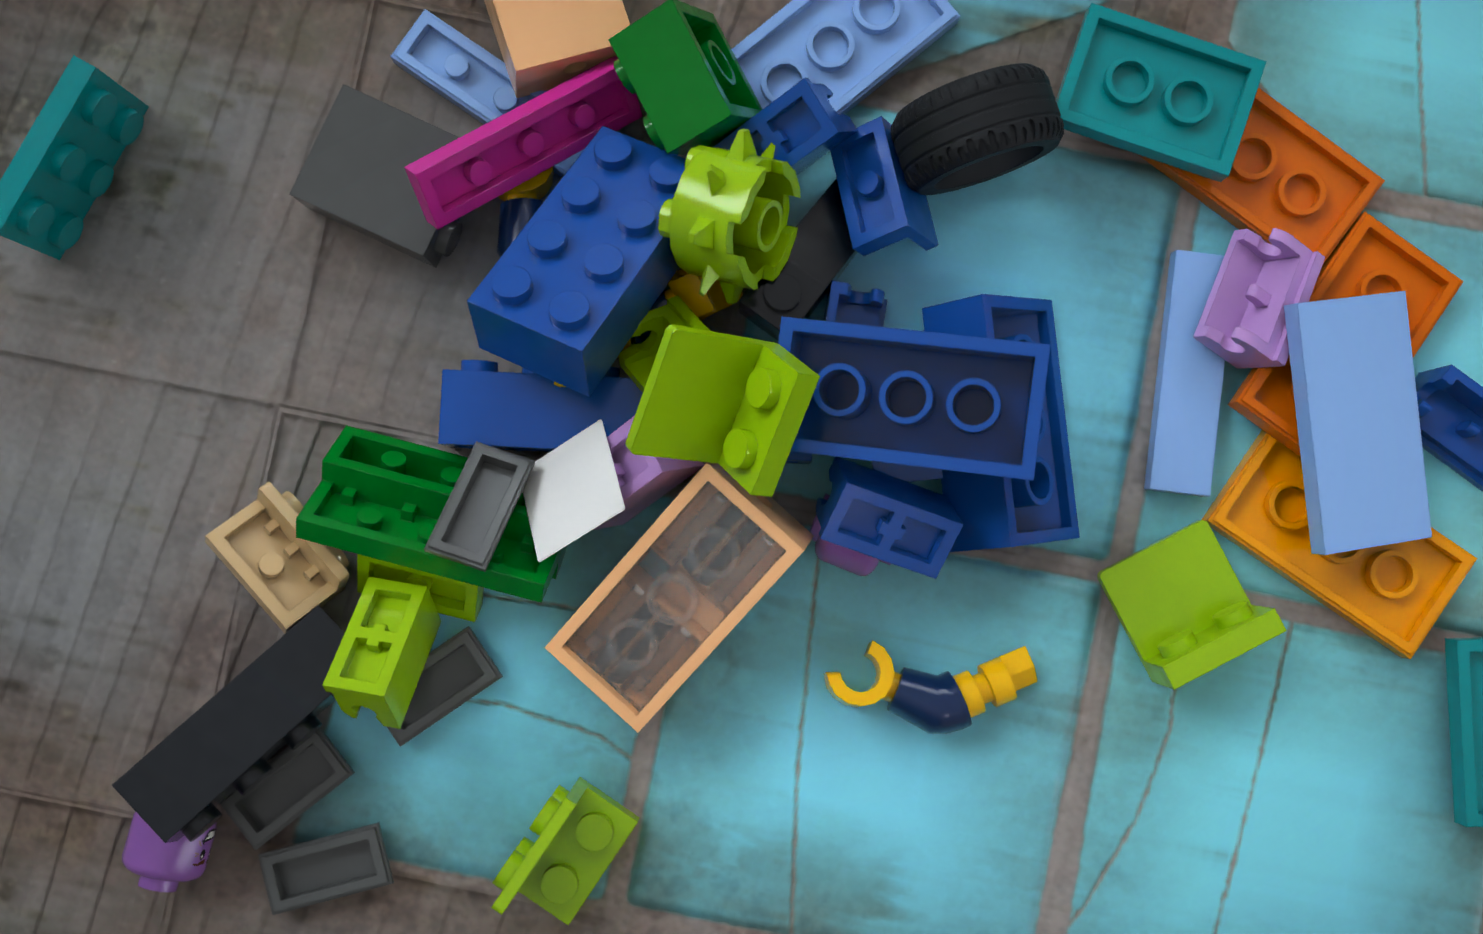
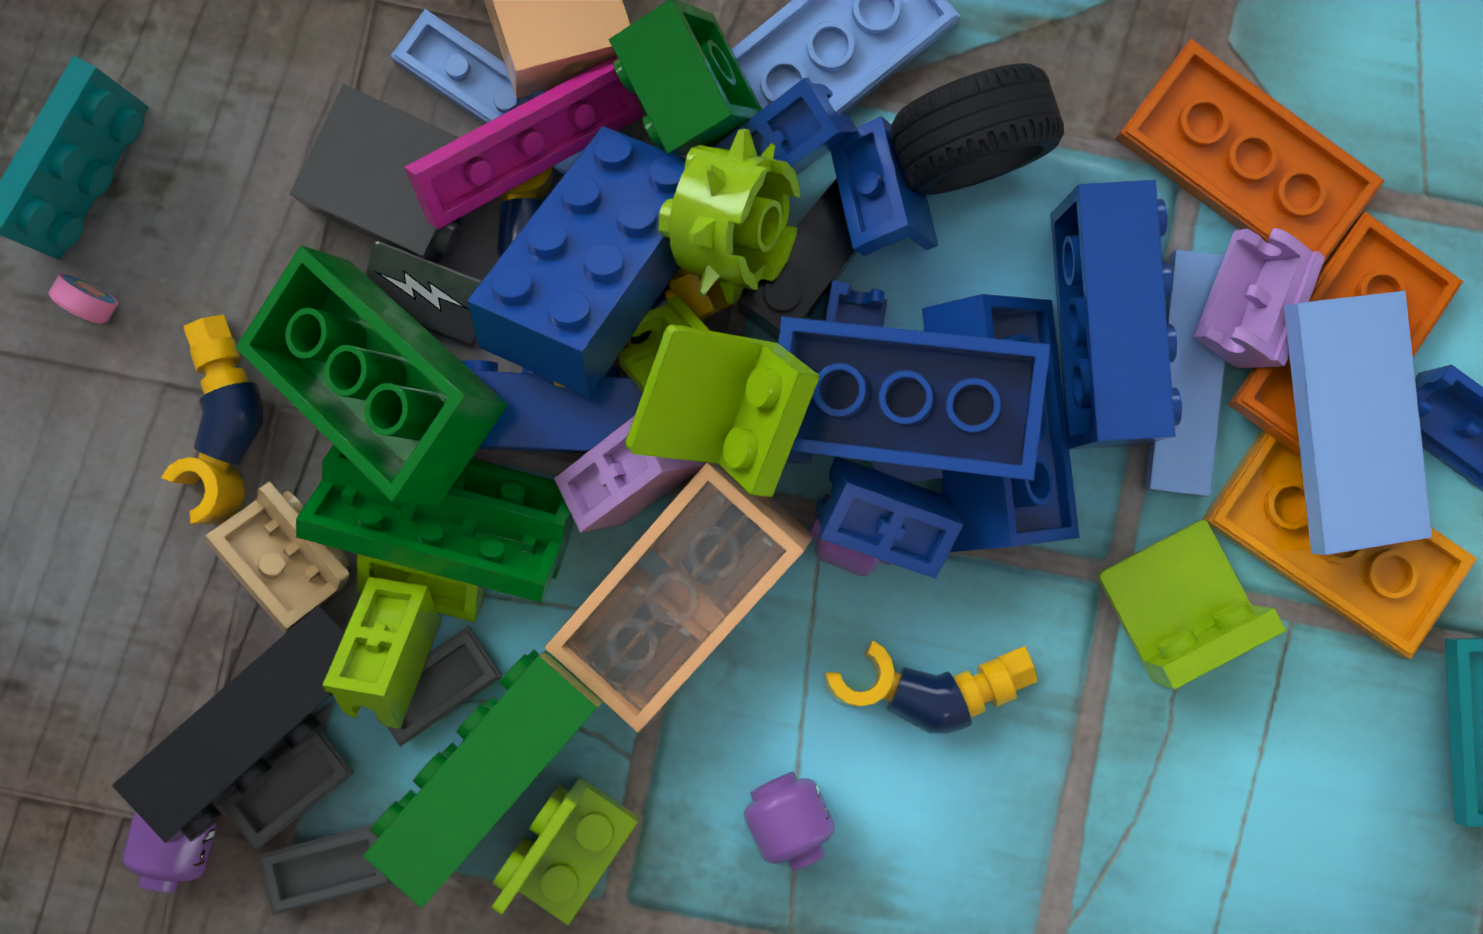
(82, 298): none -> bright pink tile
(227, 426): none -> yellow piece
(370, 377): none -> green brick
(425, 290): none -> flat silver slope
(479, 506): dark grey tile -> none
(479, 780): none -> green brick
(572, 491): white sticker -> none
(789, 821): none -> medium lavender head
(1114, 315): none -> blue brick
(1158, 92): teal plate -> none

